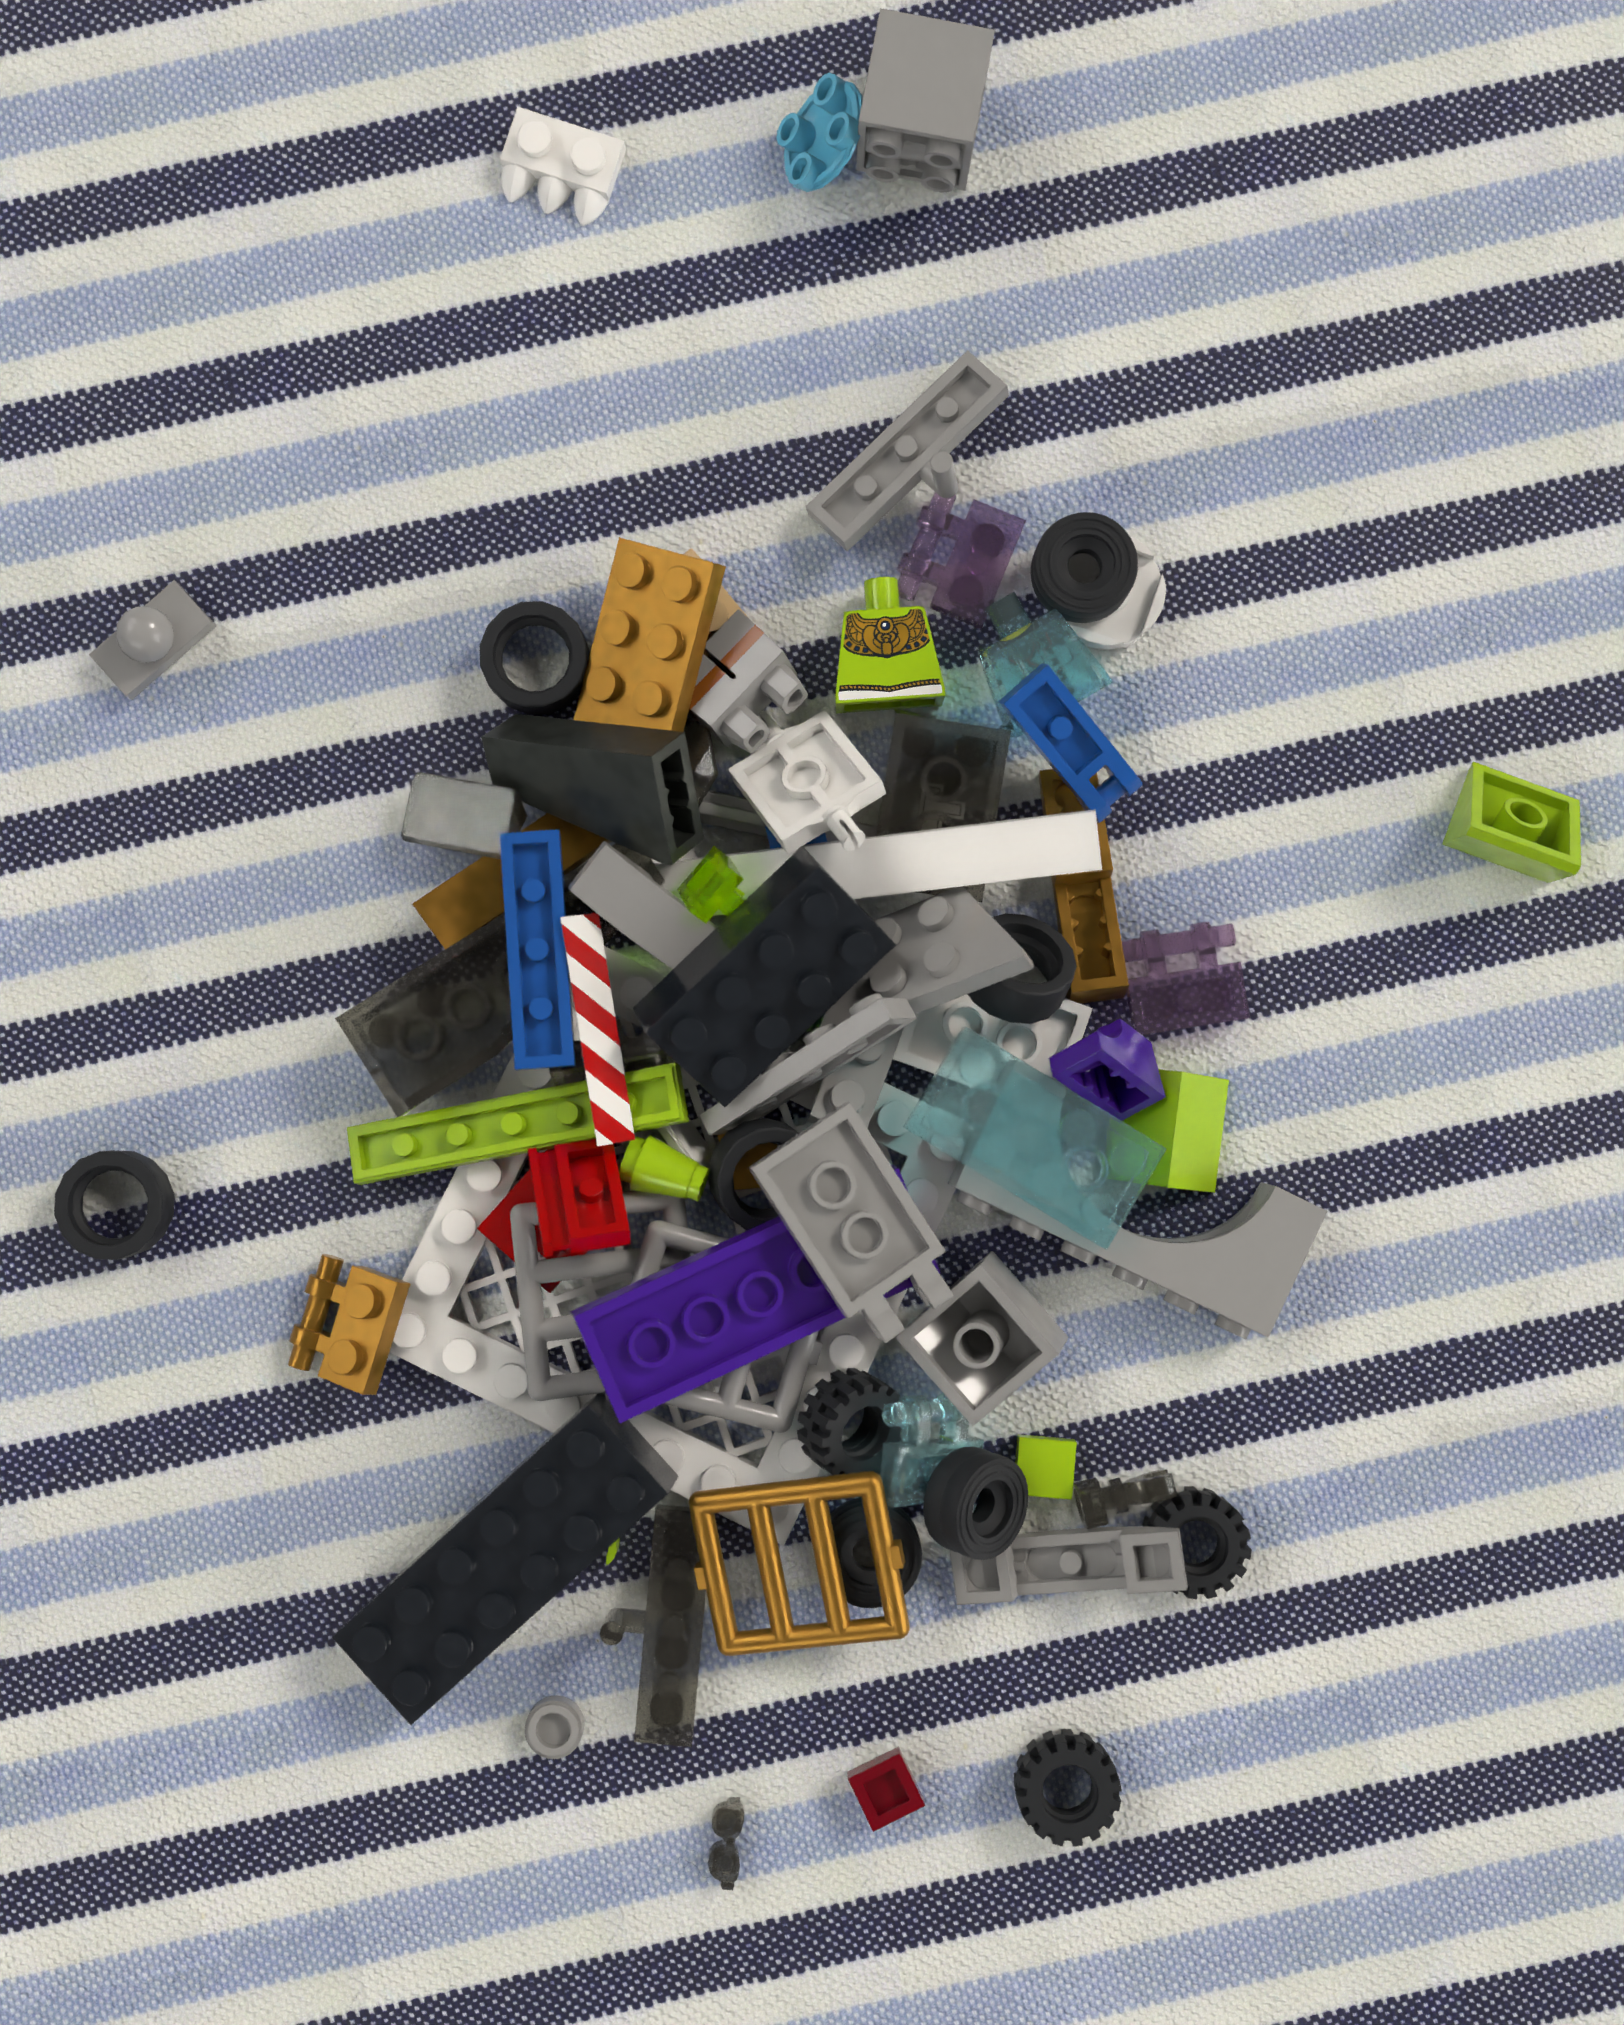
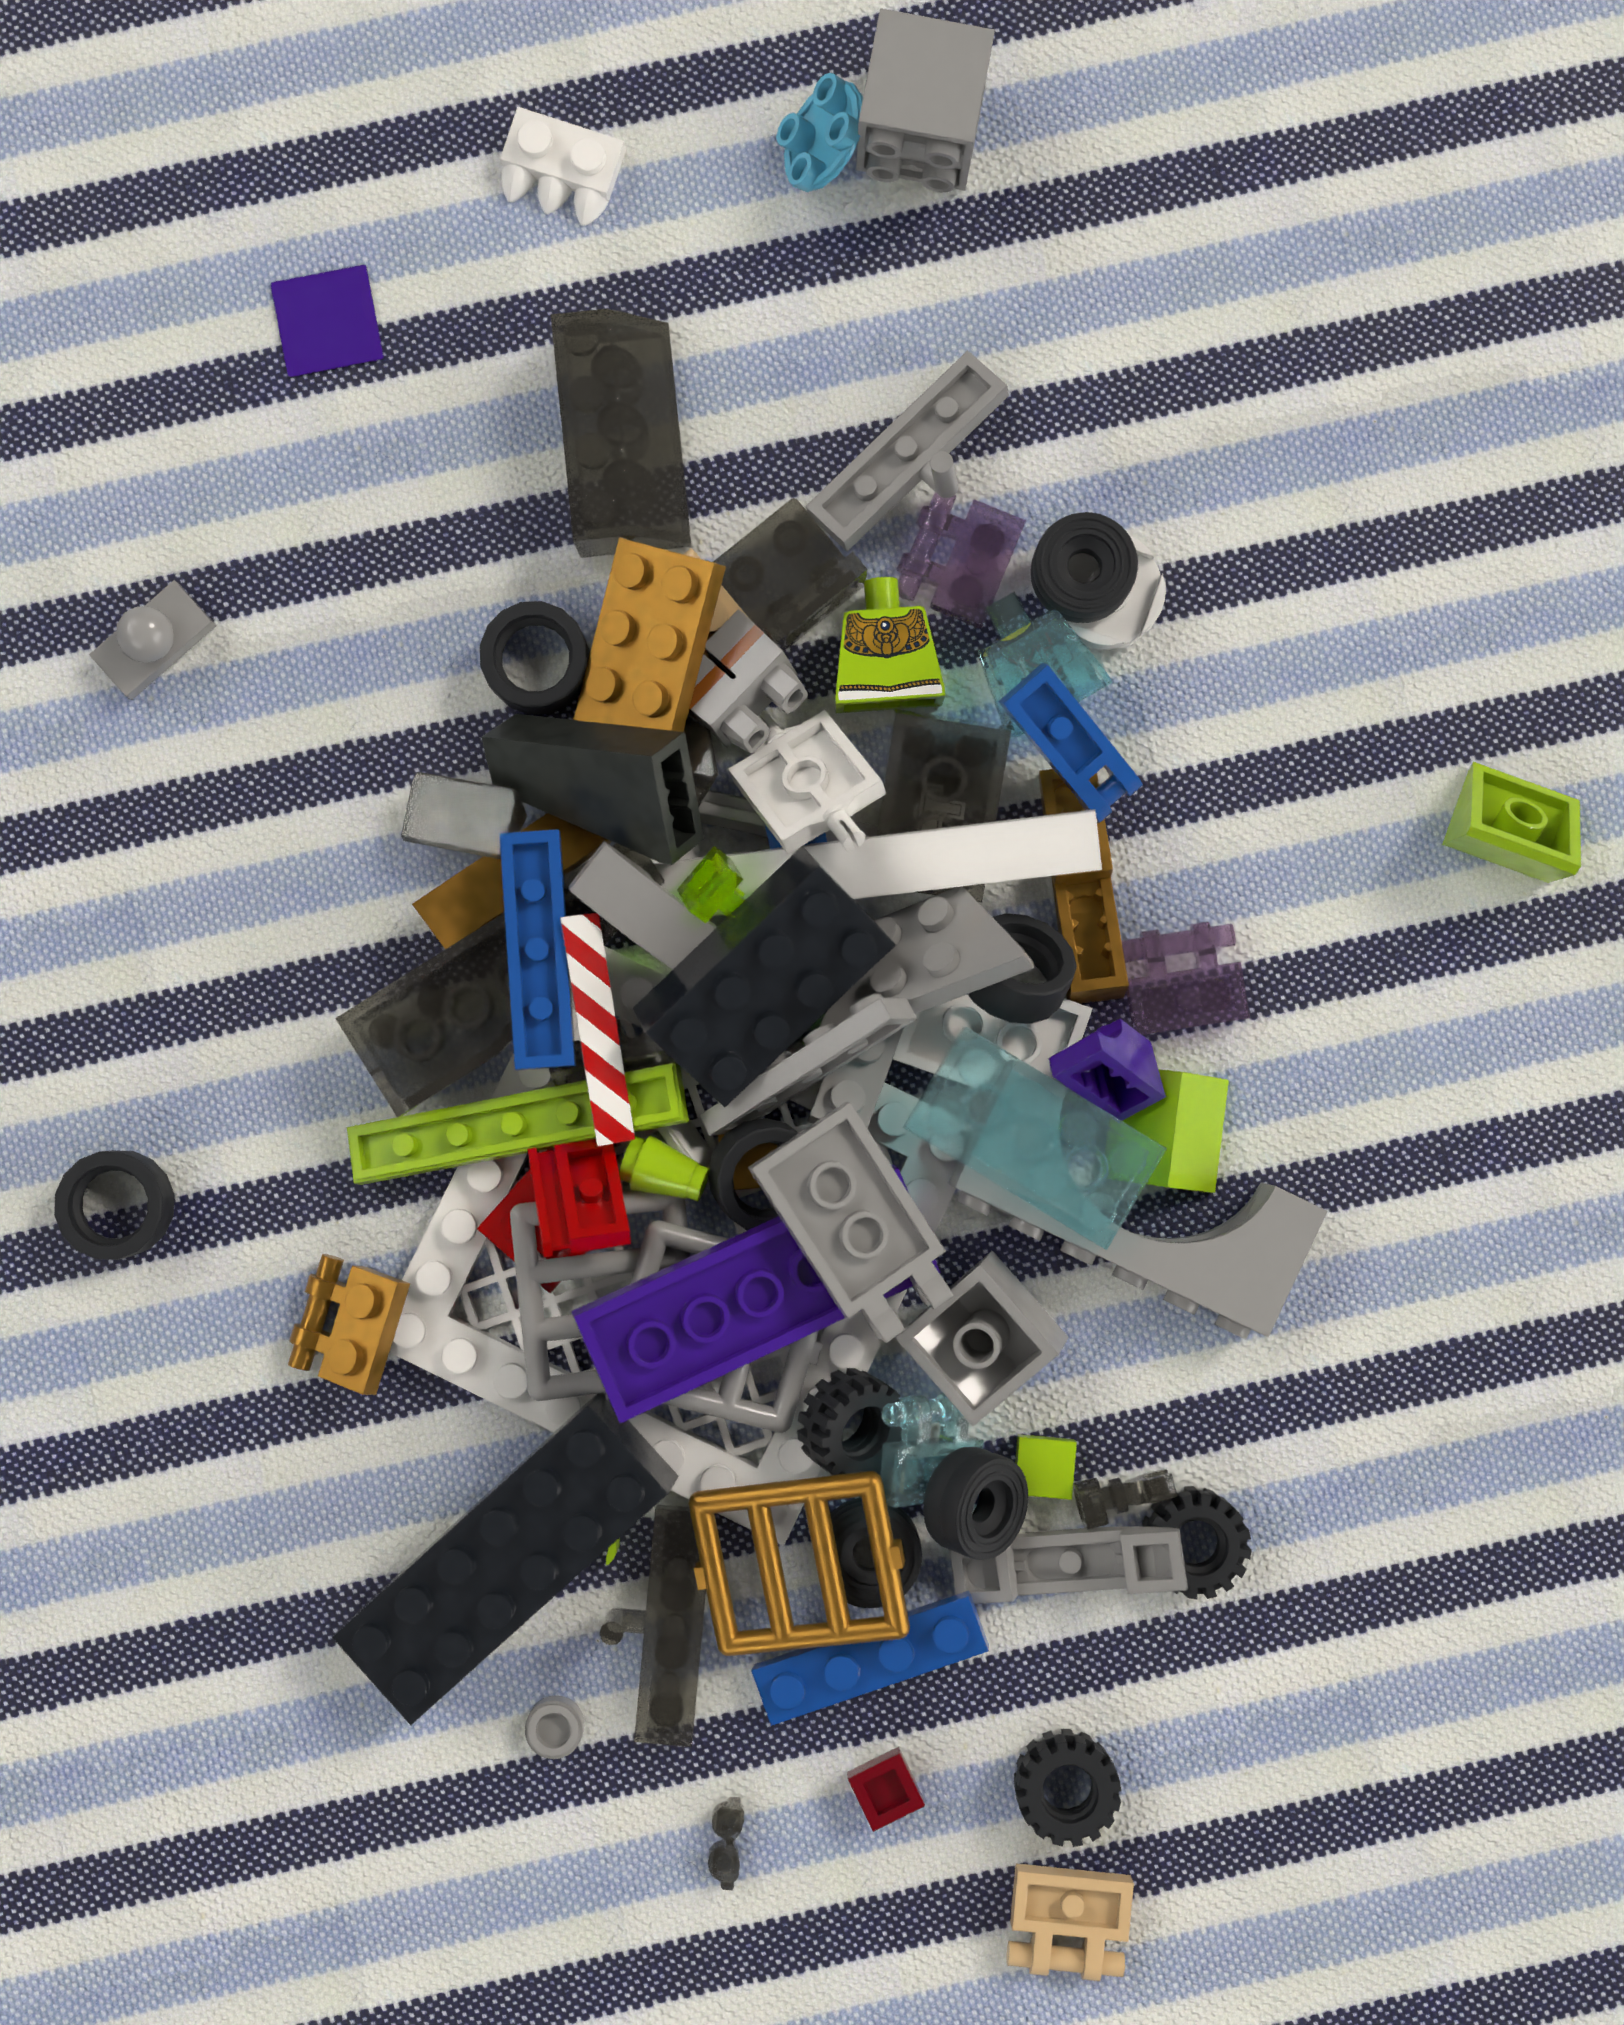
(327, 320): none -> dark purple sticker
(620, 431): none -> clear smoke slope
(789, 574): none -> clear smoke bracket
(831, 1674): none -> blue plate
(1075, 1905): none -> tan plate

